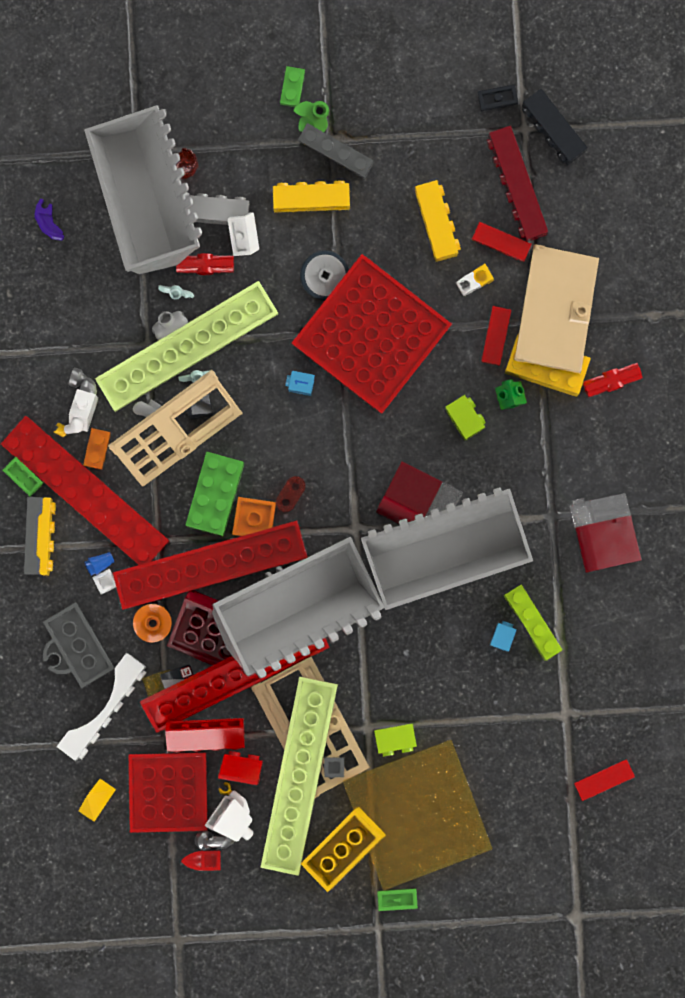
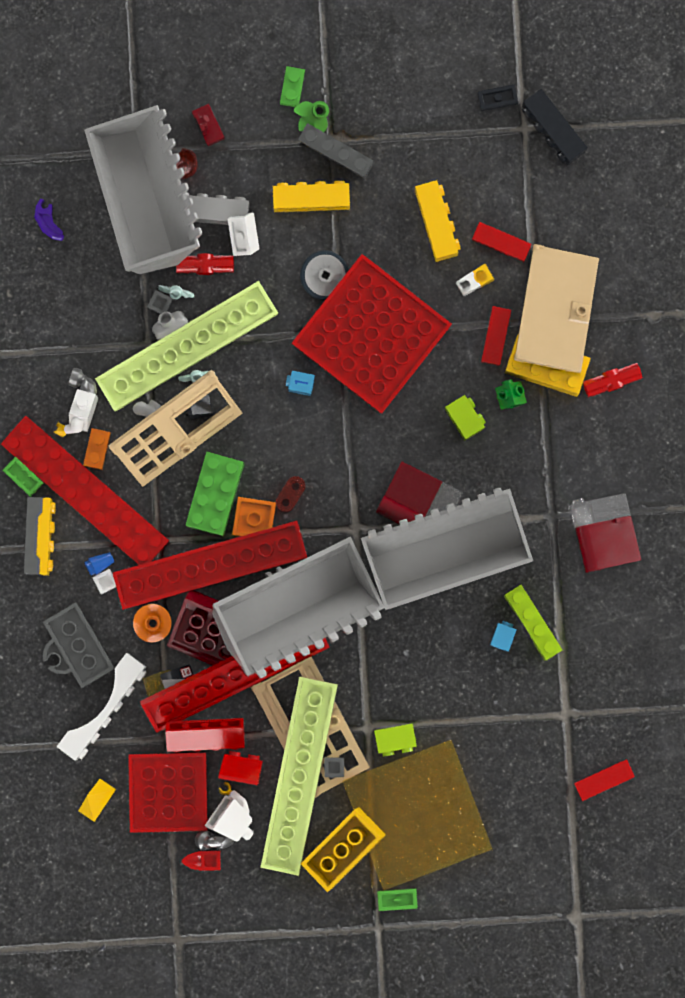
(160, 302): none -> dark grey plate
(208, 125): none -> dark red piece
(517, 183): dark red brick -> none

